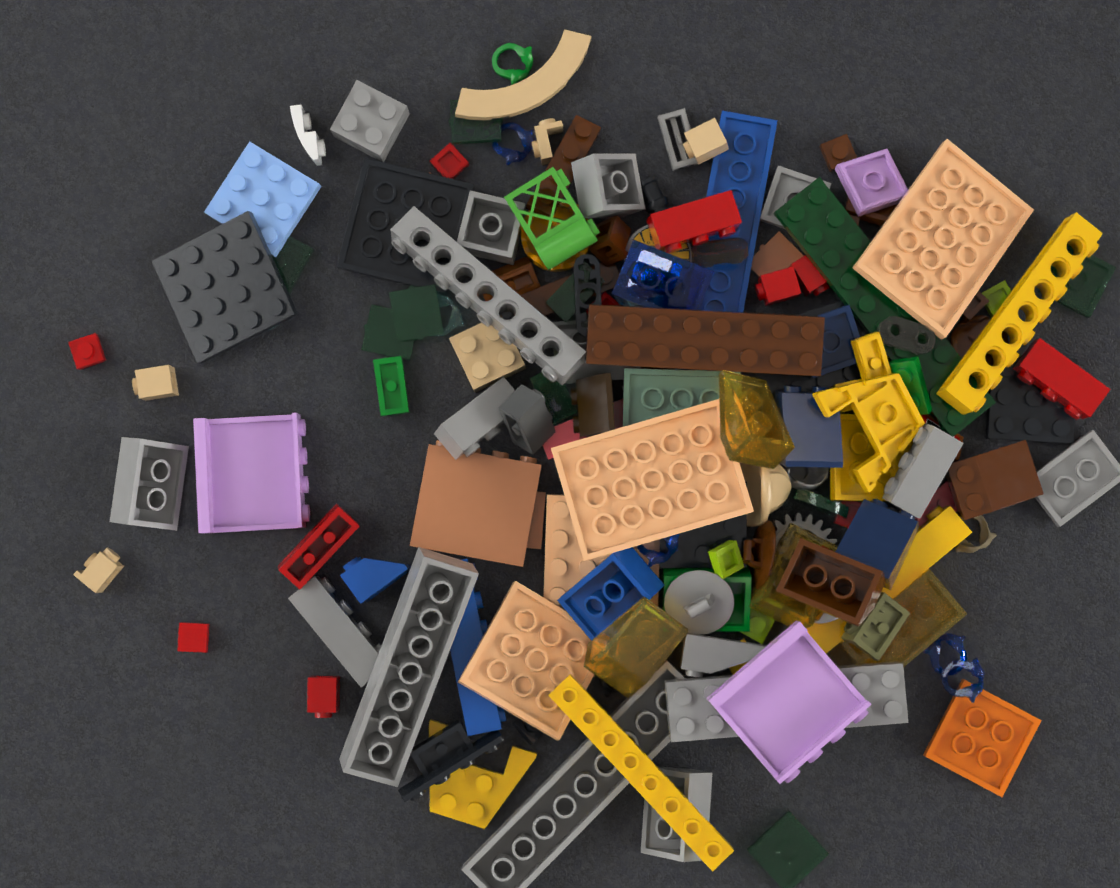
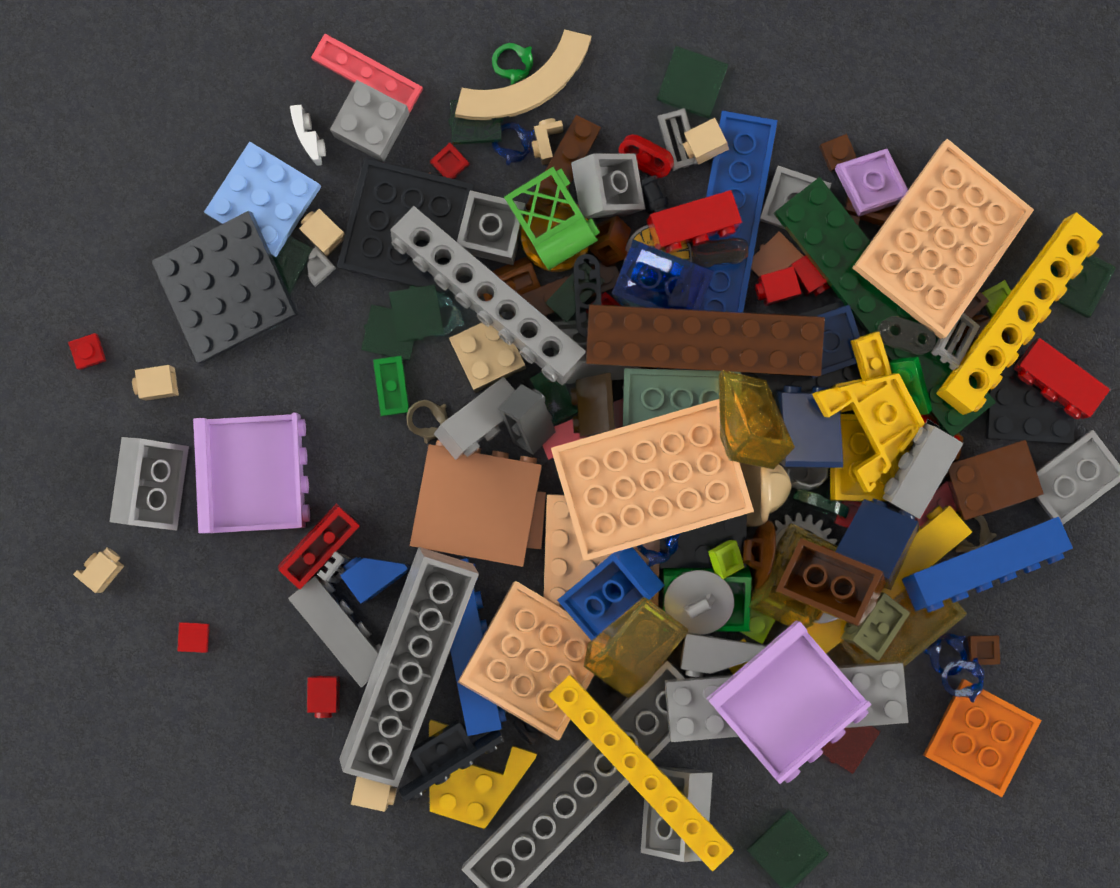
(318, 267): none -> light grey tile
(322, 231): none -> tan brick
(333, 567): none -> light grey tile
(359, 67): none -> coral tile
(373, 794): none -> tan brick
(438, 411): none -> dark tan piece
(647, 155): none -> red plate
(692, 82): none -> clear green tile
(851, 747): none -> clear red piece
(946, 354): none -> light grey tile
(984, 648): none -> reddish brown plate
(987, 563): none -> blue brick

